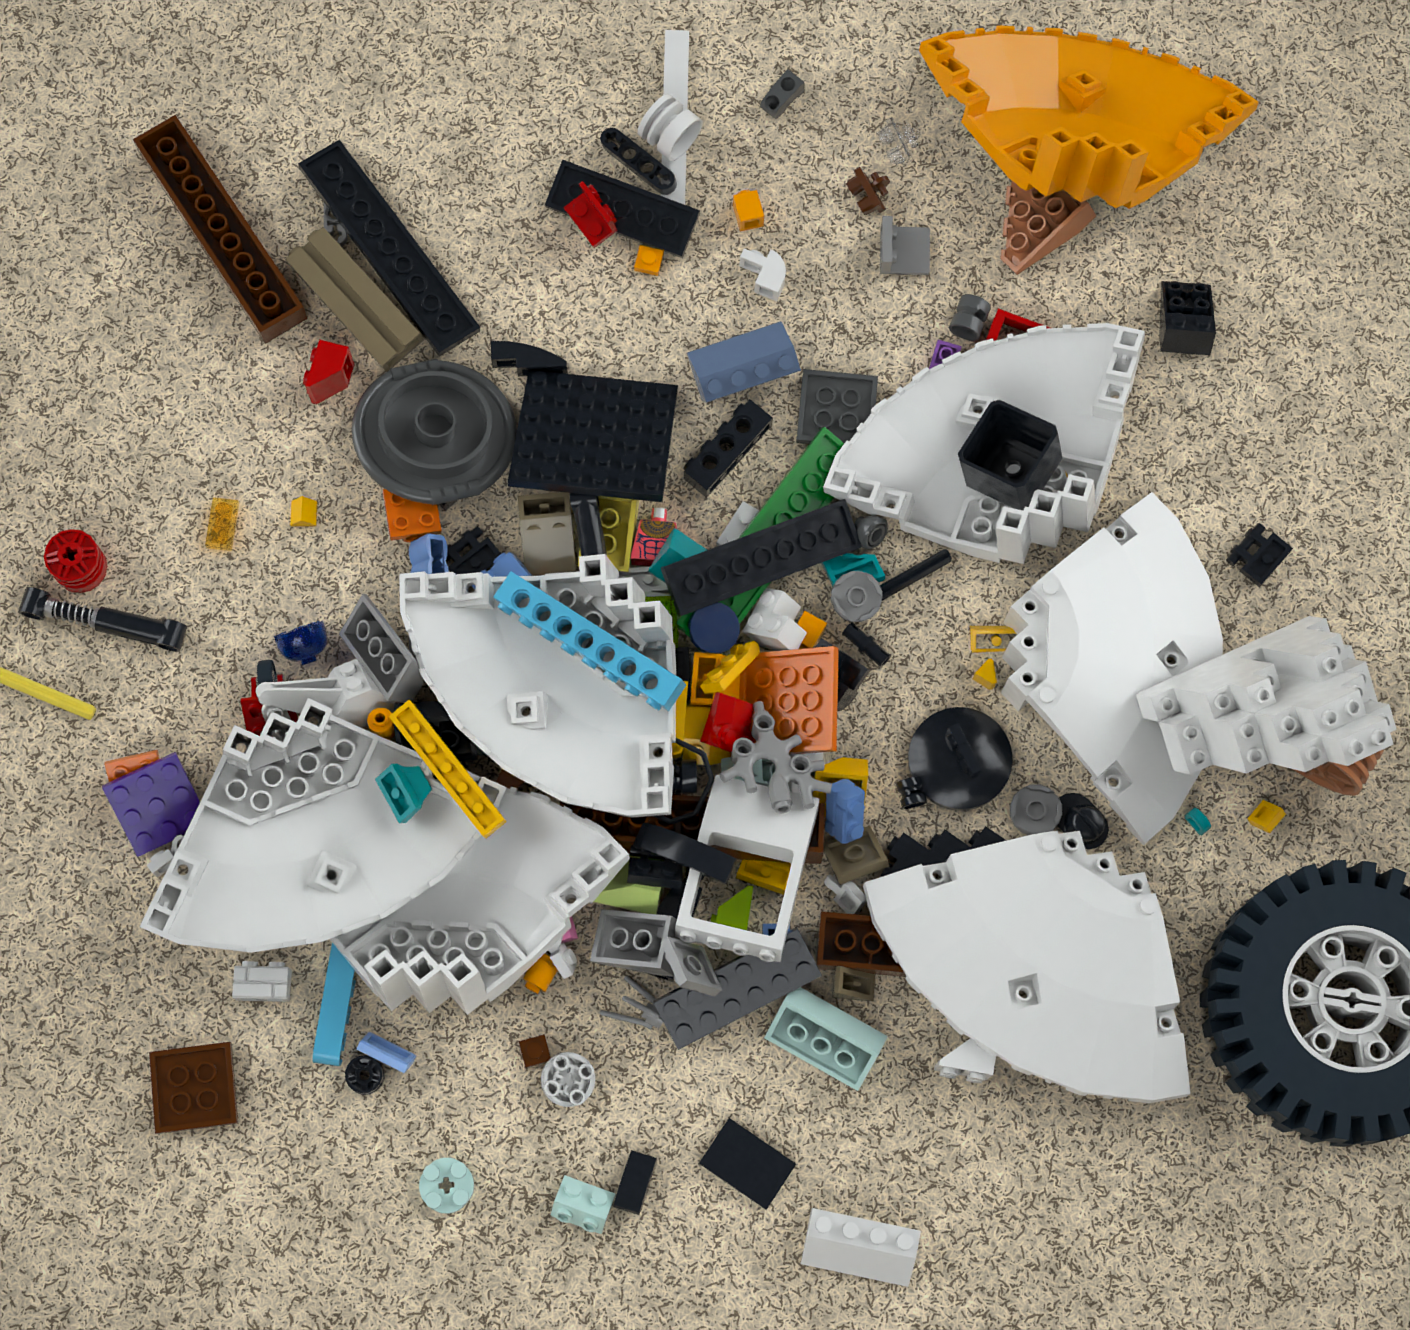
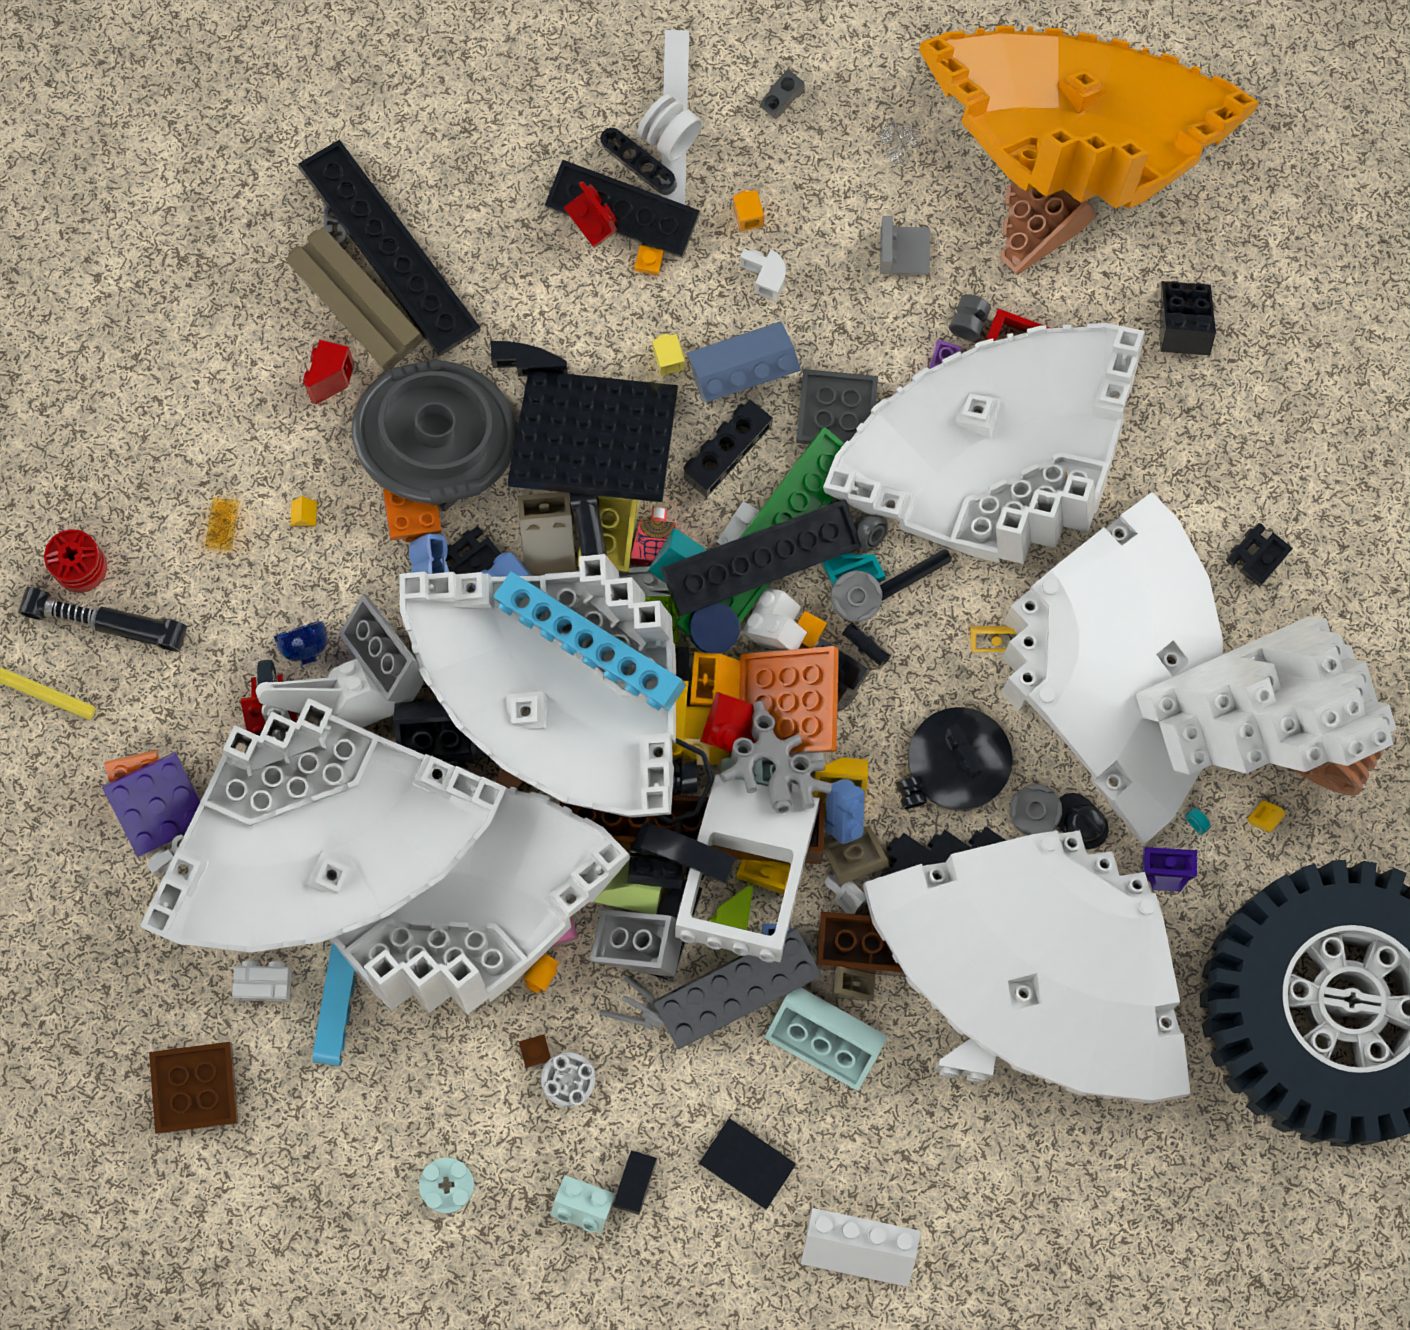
(220, 229): reddish brown brick -> none
(353, 1075): black wheel -> none
(380, 723): light orange brick -> none
(386, 1052): light blue tile -> none
(404, 790): teal slope -> none
(447, 769): yellow plate -> none
(563, 958): white plate -> none
(668, 354): none -> light yellow brick
(691, 966): light grey plate -> none
(730, 667): yellow plate -> none
(871, 201): reddish brown hips -> none
(986, 675): yellow slope -> none
(1008, 438): black plate -> none
(1169, 868): none -> dark purple slope

